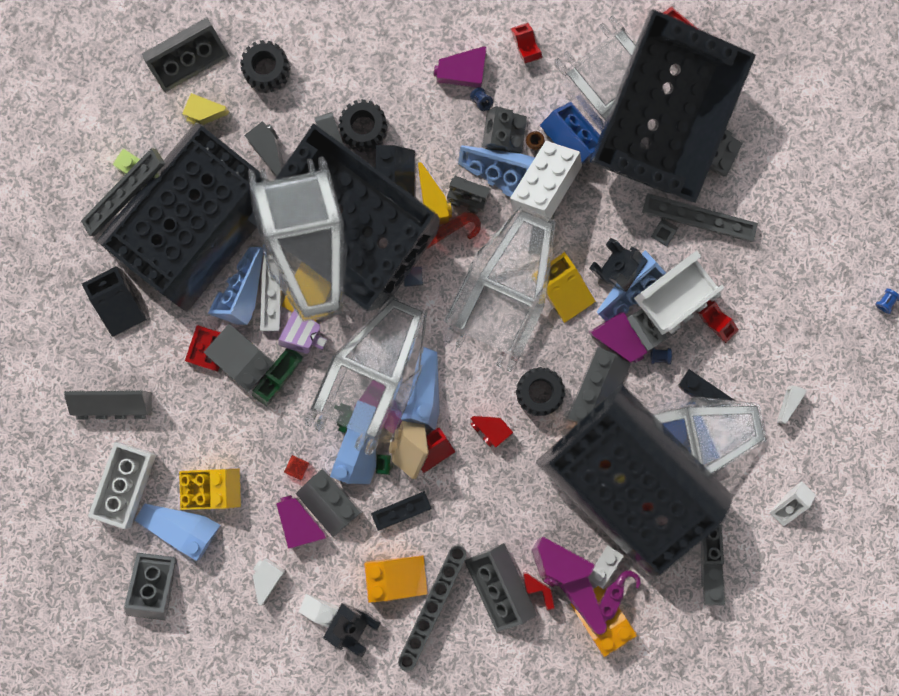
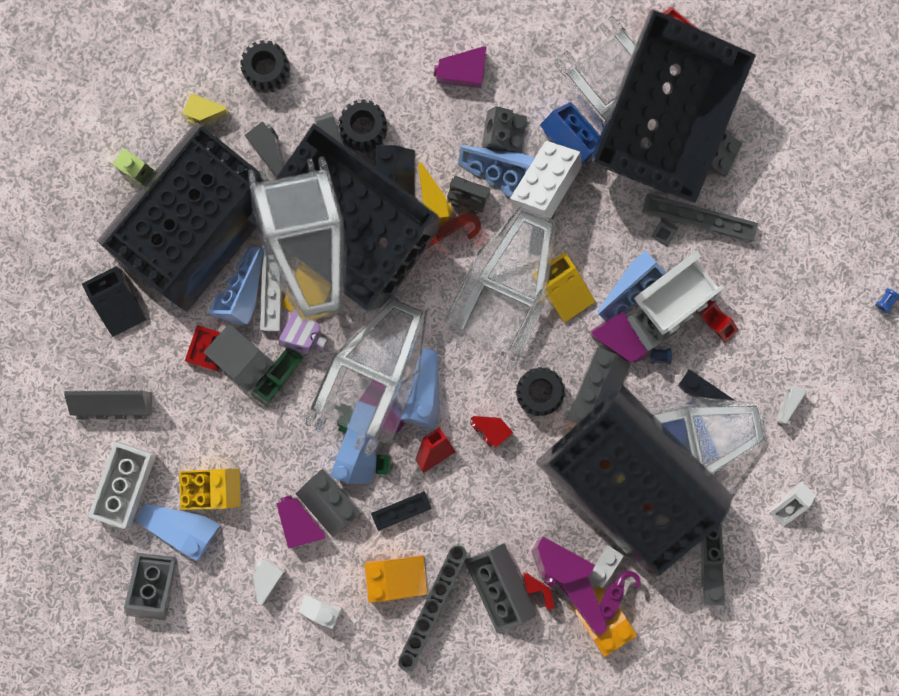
(123, 192): dark grey plate -> none
(185, 54): dark grey slope -> none
(296, 467): clear red plate -> none
(348, 627): black panel -> none
(409, 448): tan slope -> none
(414, 278): sand blue slope -> none
(481, 99): dark blue bush -> none
(526, 43): red slope -> none
(537, 137): reddish brown cone -> none
(621, 266): black panel -> none

